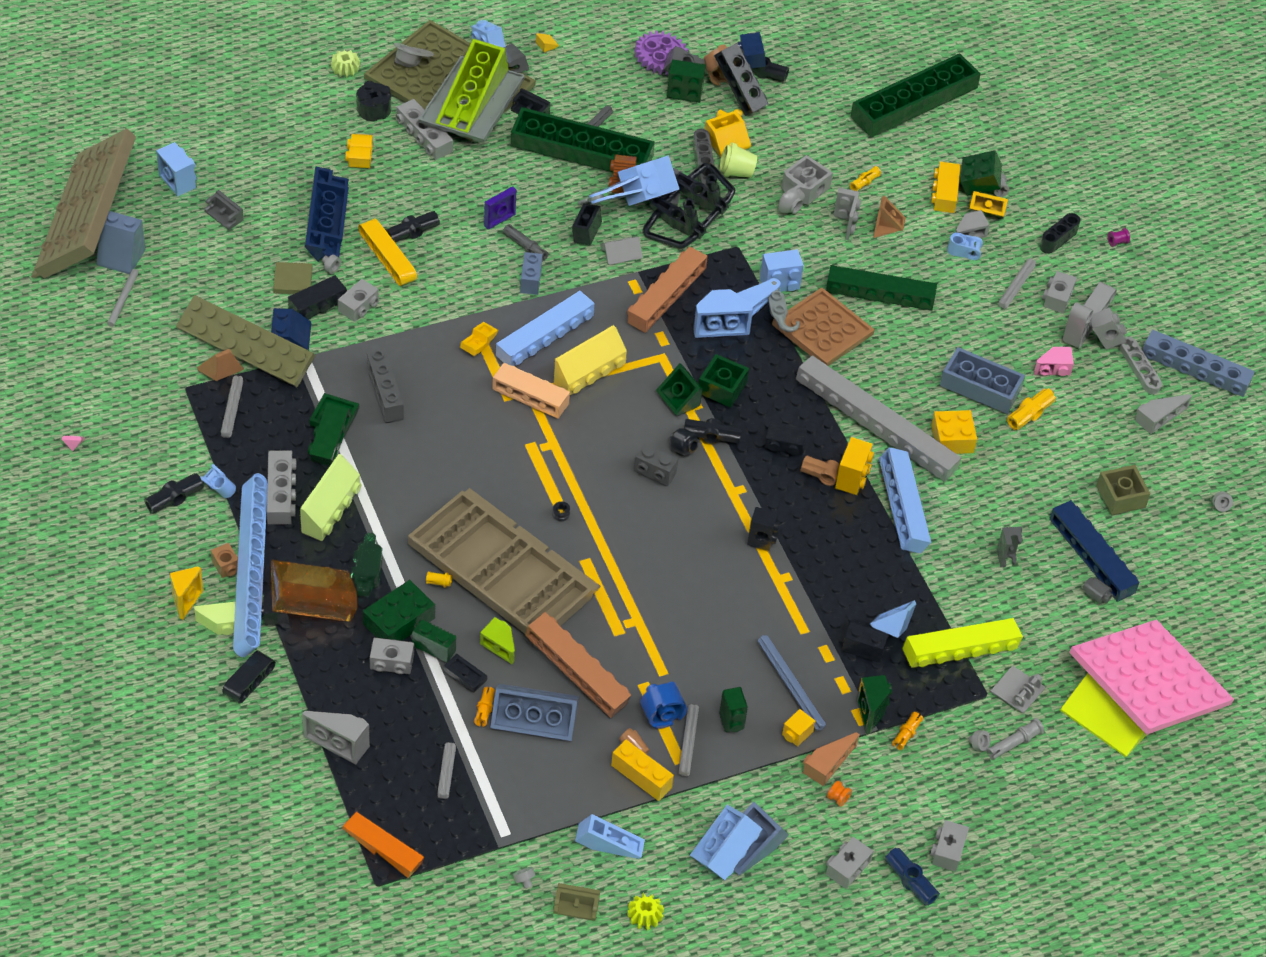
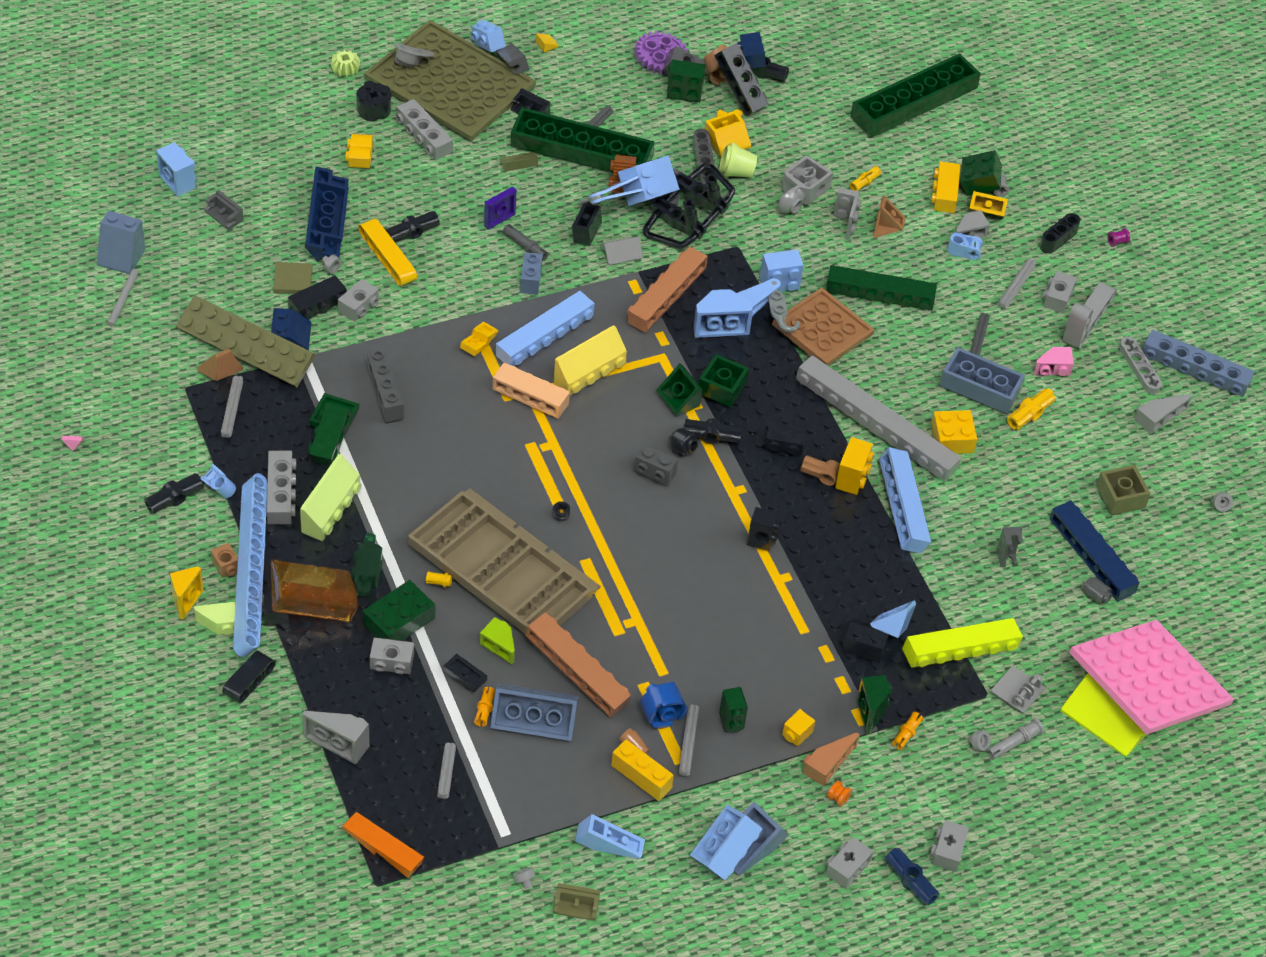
(84, 204): dark tan door -> none
(434, 640): dark green brick -> none
(474, 93): piece -> none
(519, 161): none -> olive slope
(645, 911): neon yellow gear -> none
(790, 681): sand blue axle -> none
(980, 333): none -> dark grey axle
(1108, 328): light grey brick -> none

